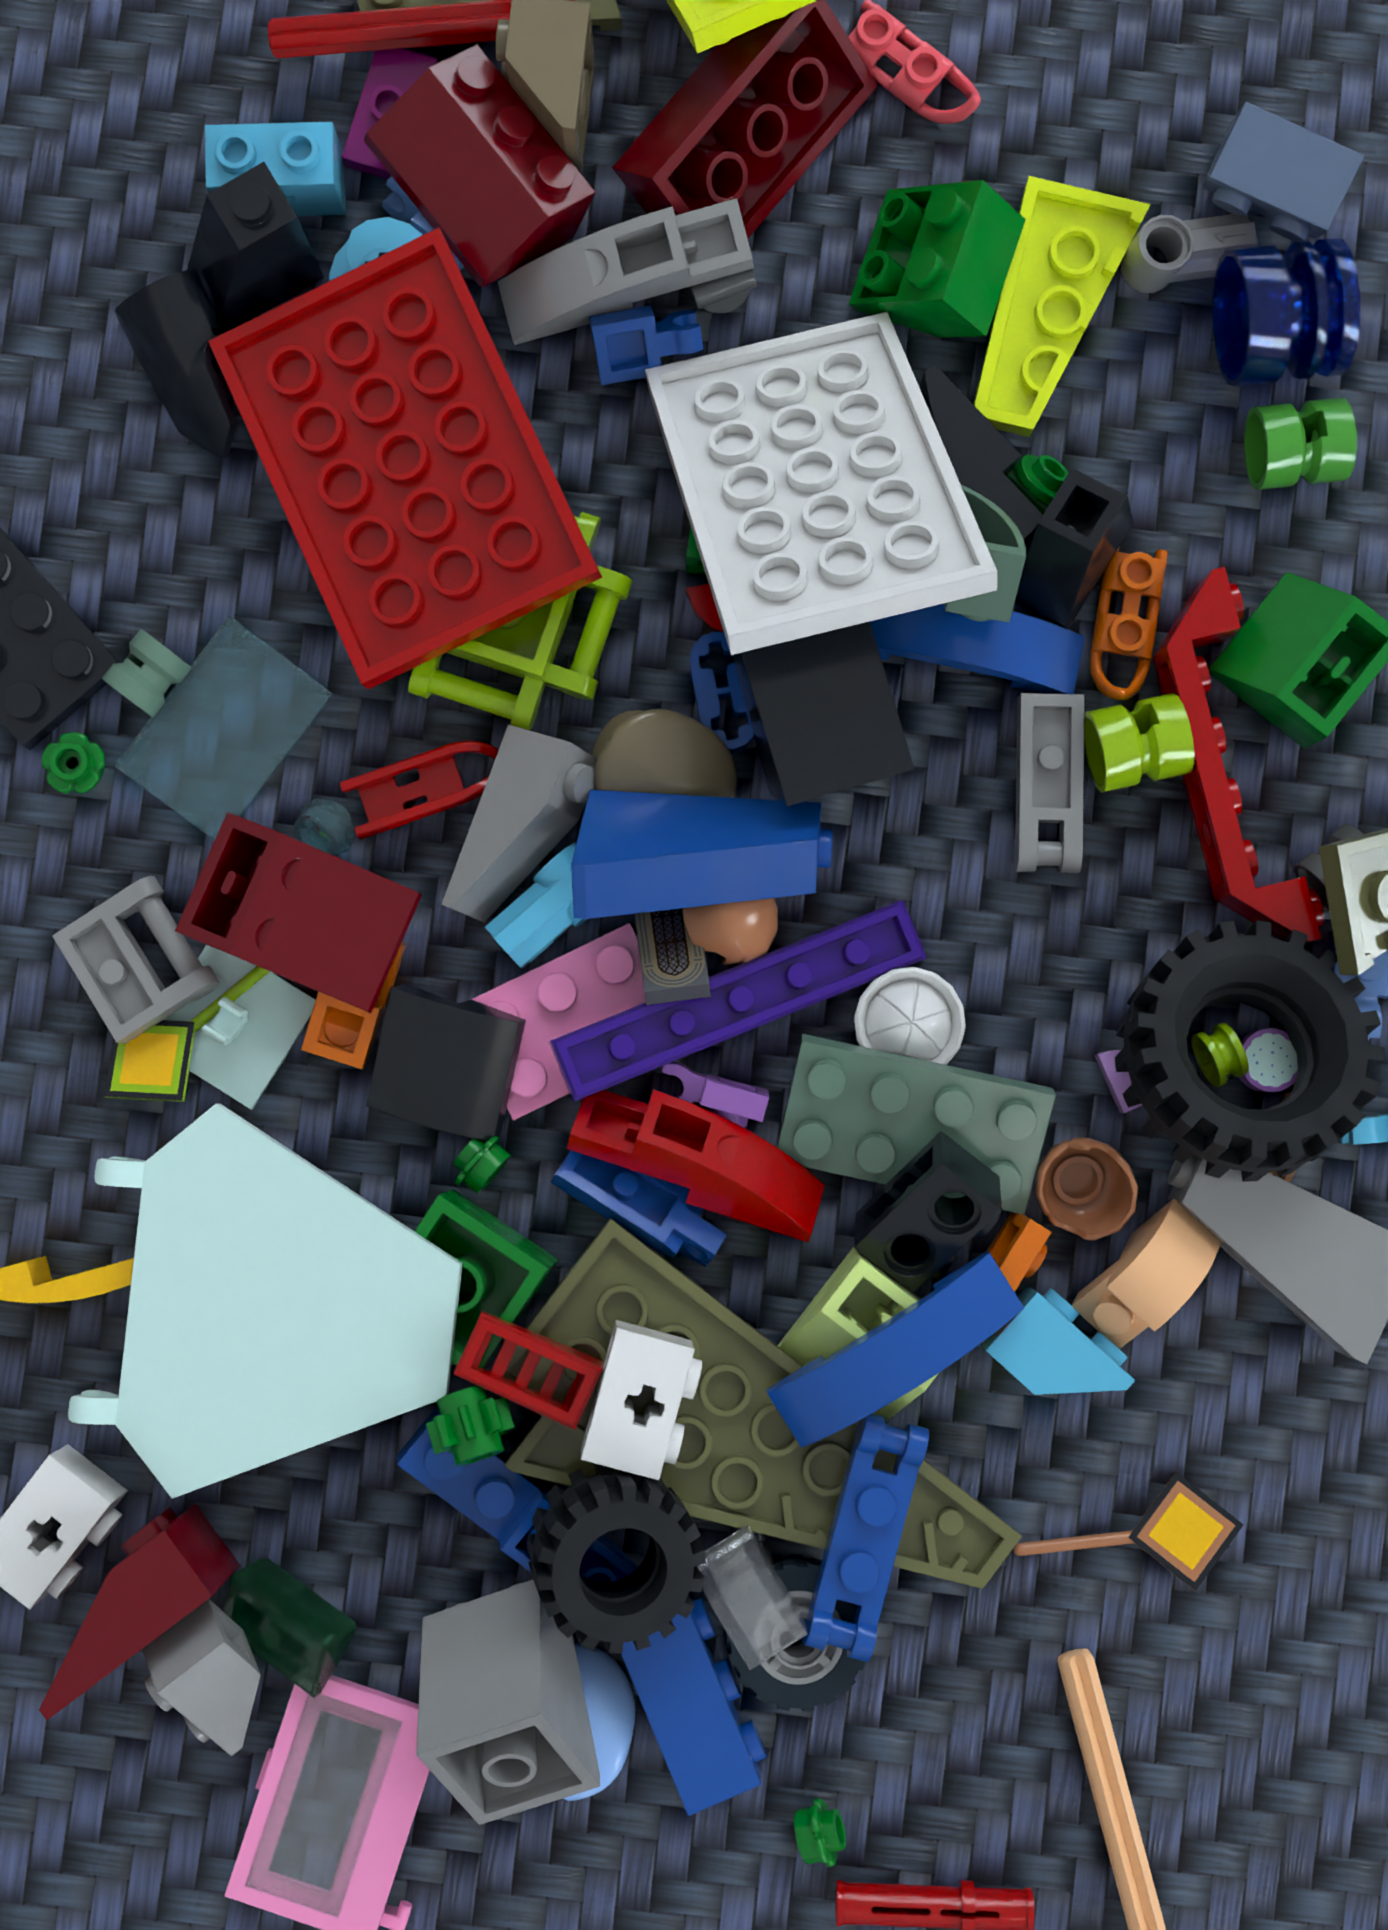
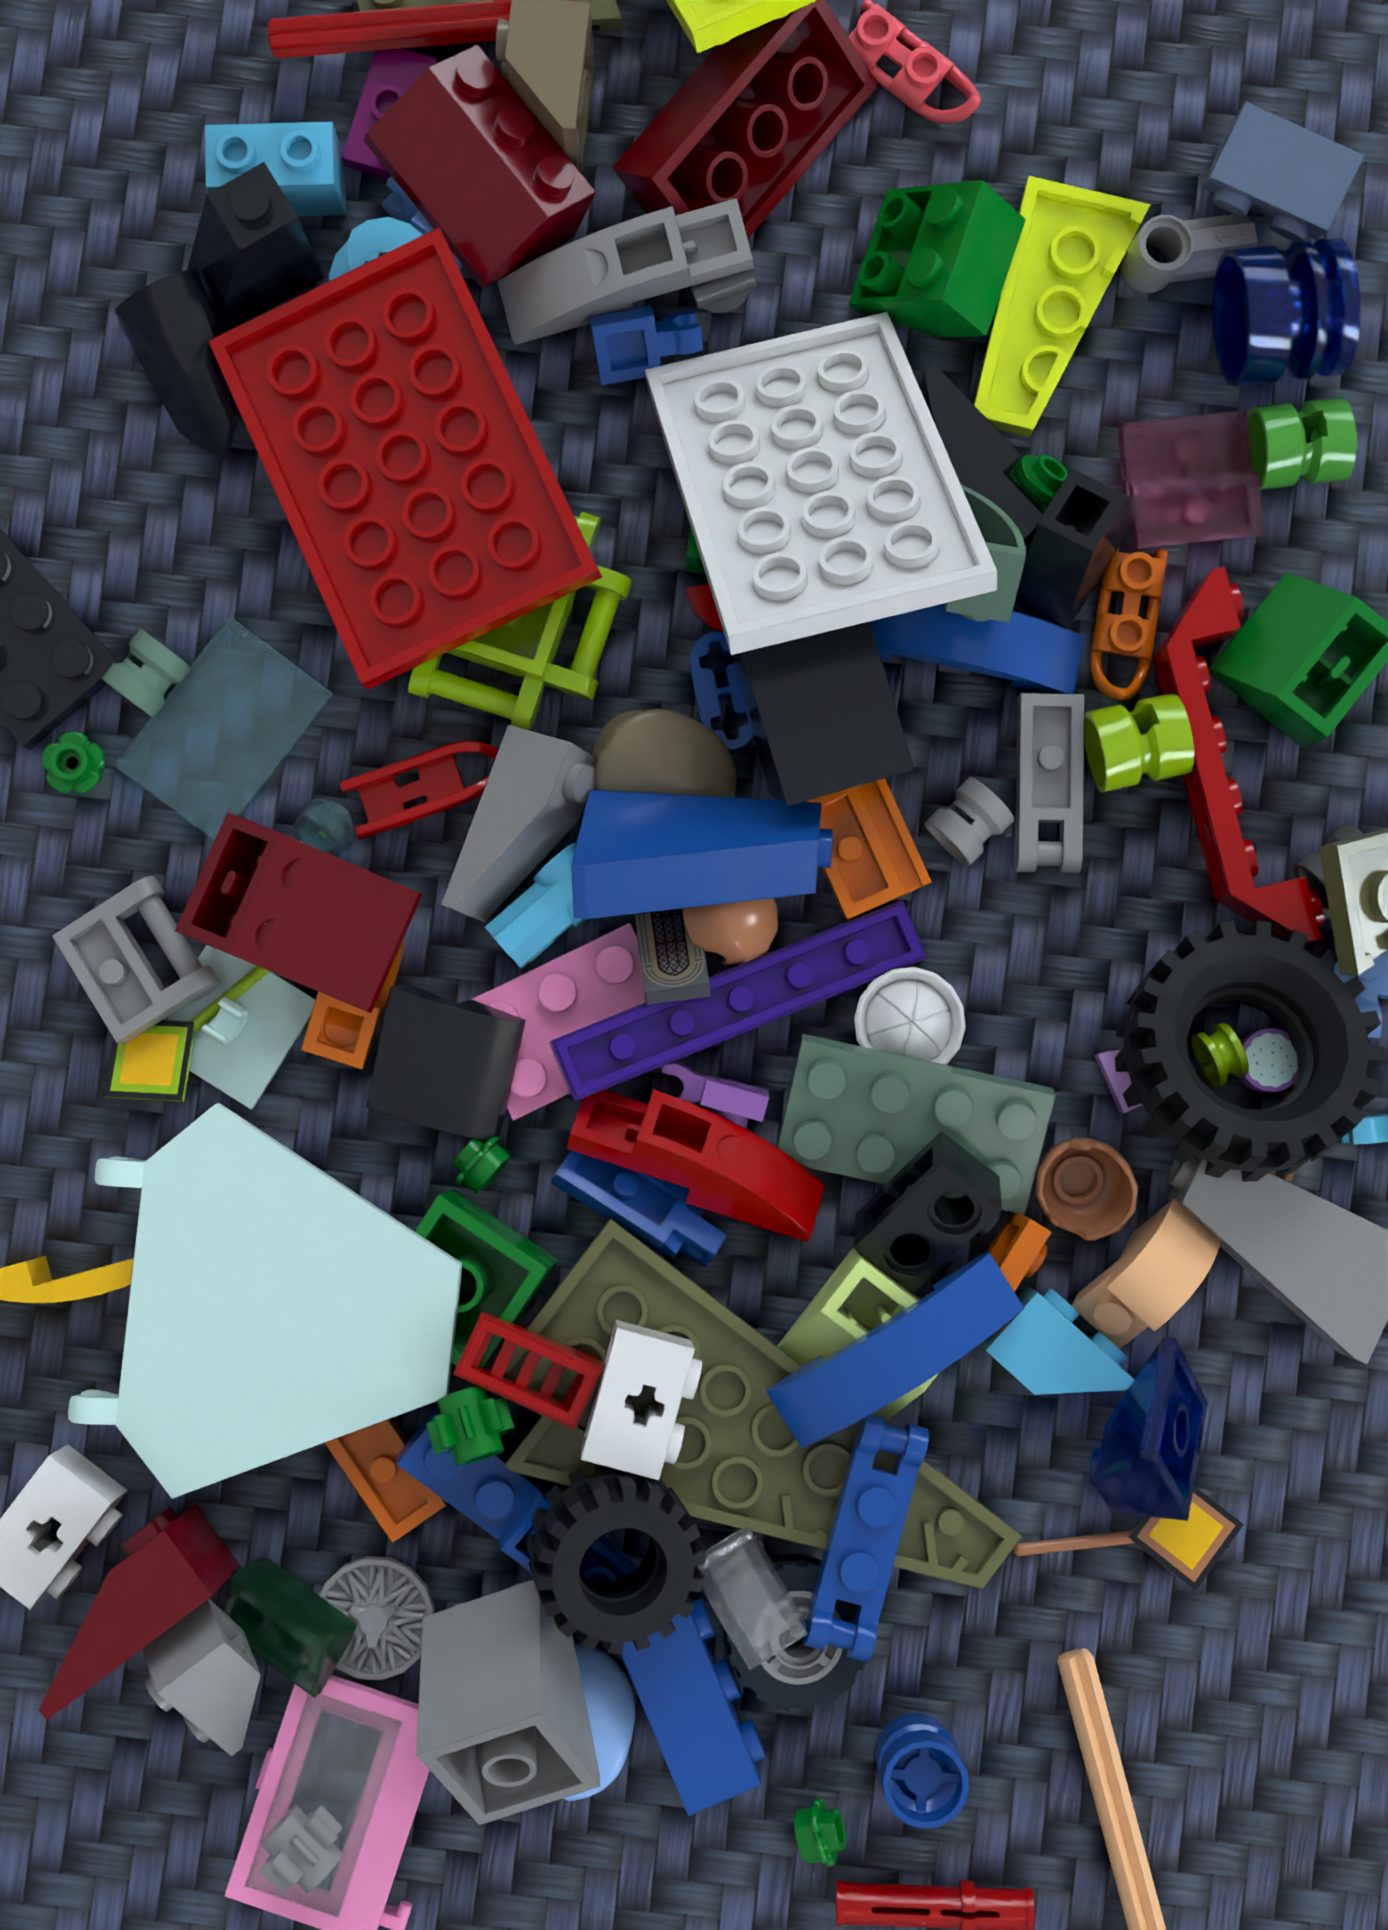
(301, 1849): none -> light grey gear
(388, 1490): none -> orange plate
(388, 1608): none -> light grey wheel
(870, 849): none -> orange plate
(921, 1771): none -> blue wheel
(969, 821): none -> light grey wheel
(1153, 1440): none -> clear blue slope
(1190, 479): none -> clear pink slope

